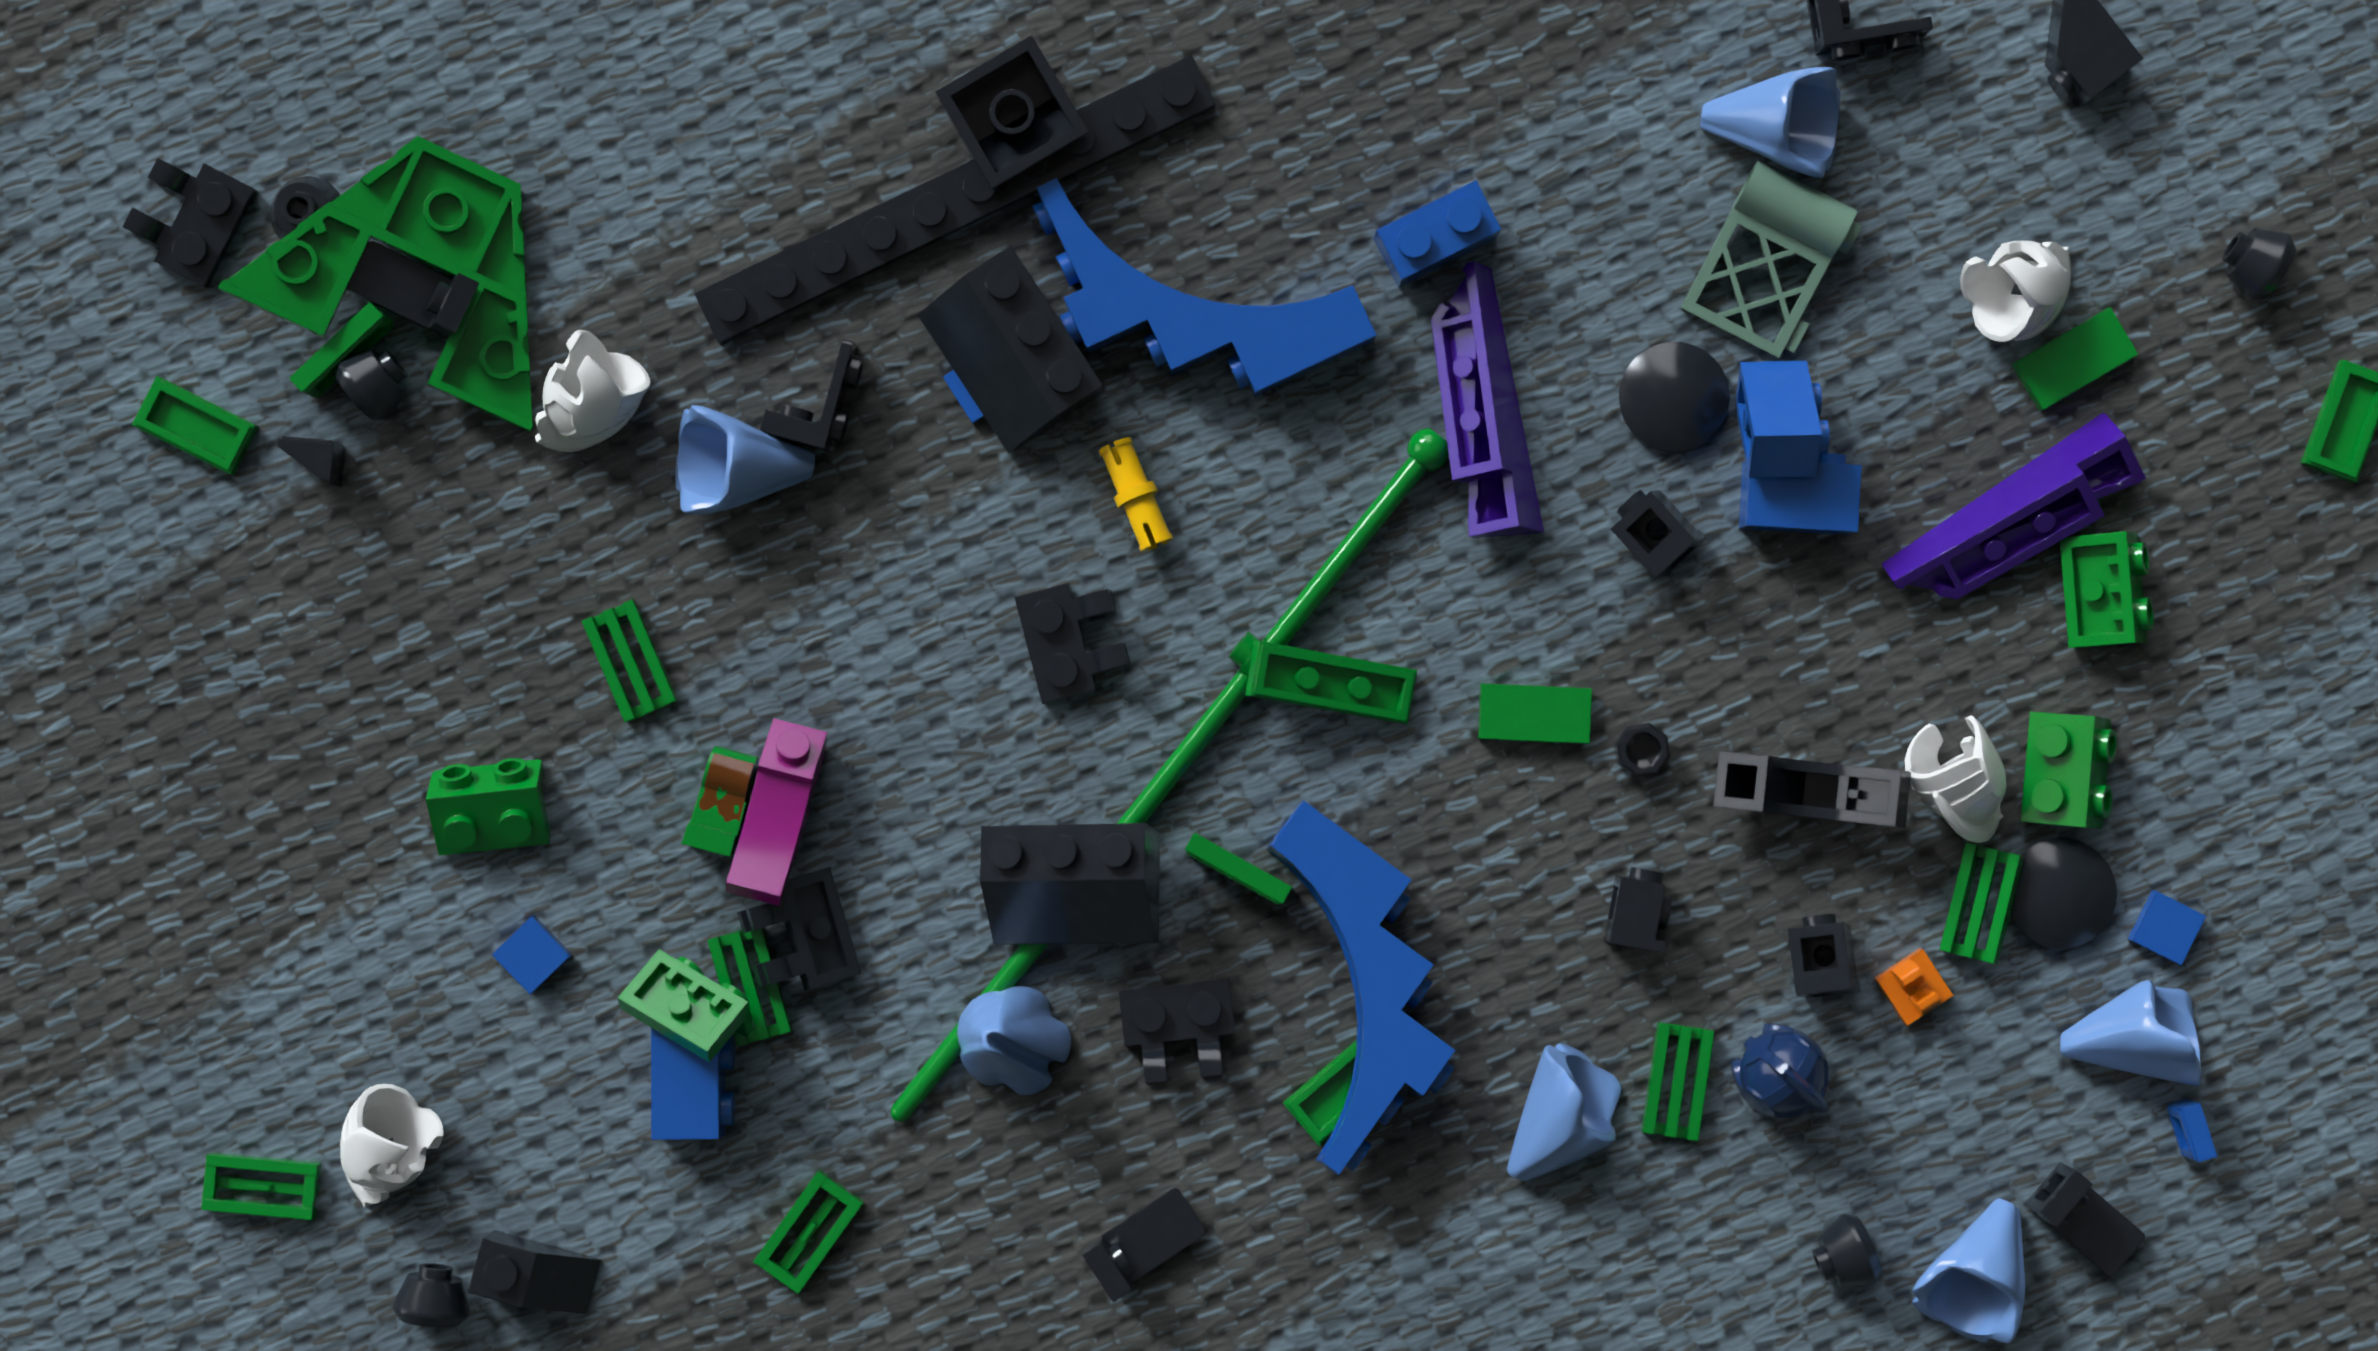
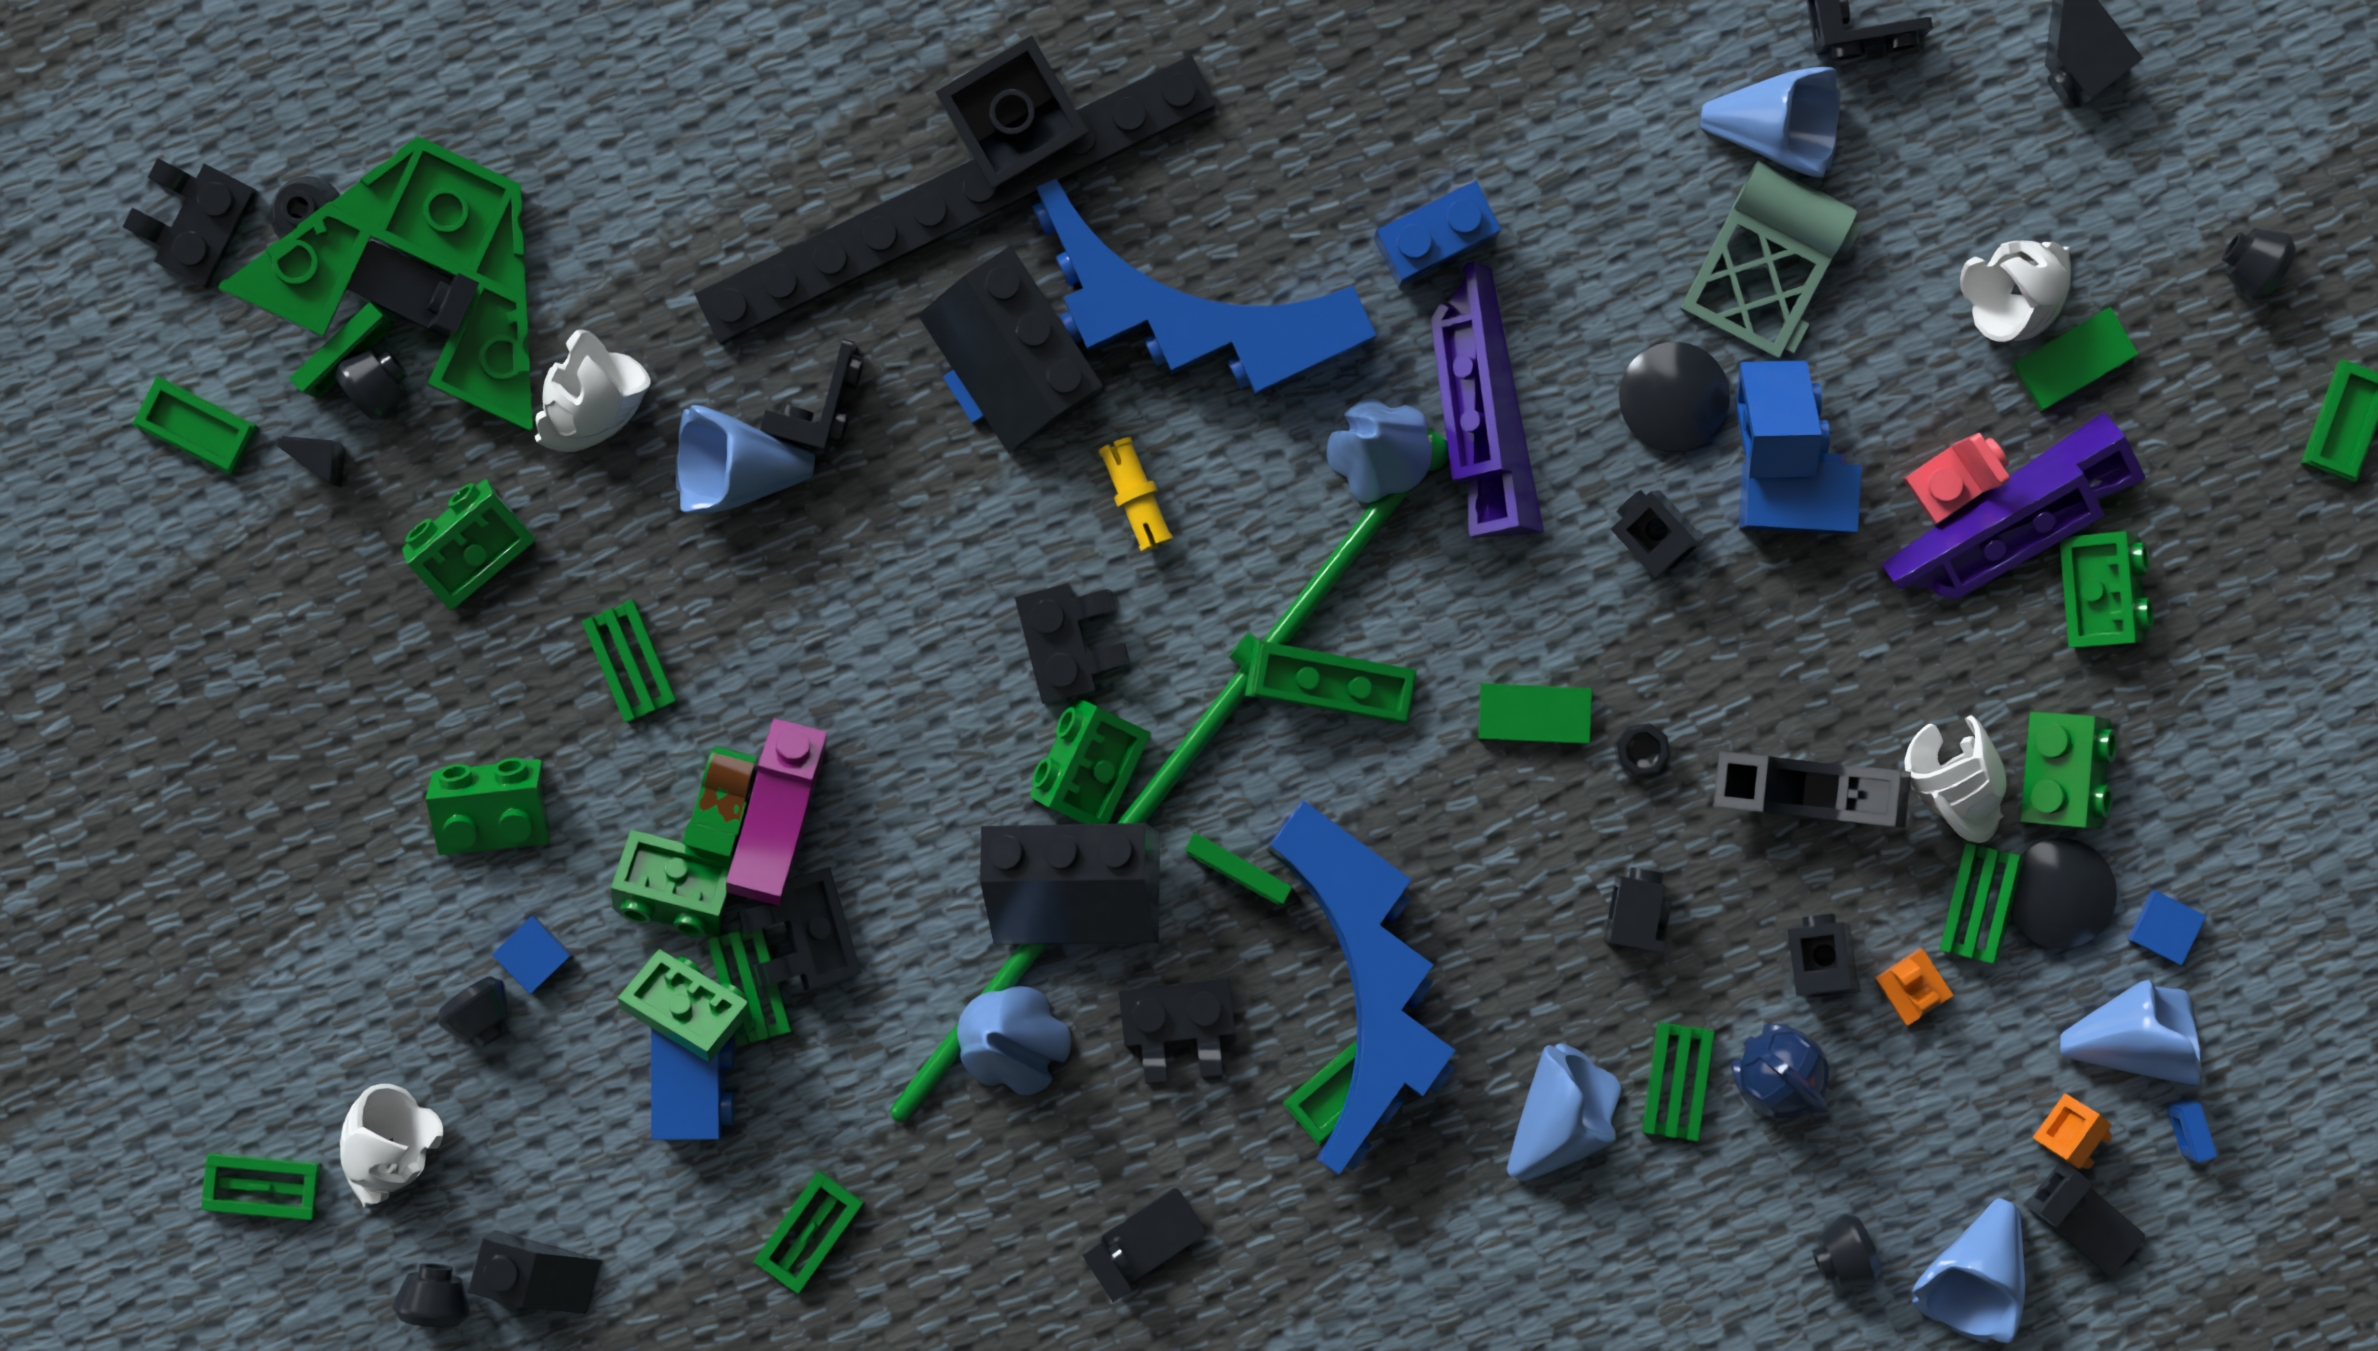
(466, 543): none -> green bracket
(477, 1012): none -> black cone
(671, 885): none -> green bracket
(1088, 763): none -> green bracket
(1382, 450): none -> medium blue hat
(1958, 476): none -> coral bracket
(2073, 1132): none -> orange tile

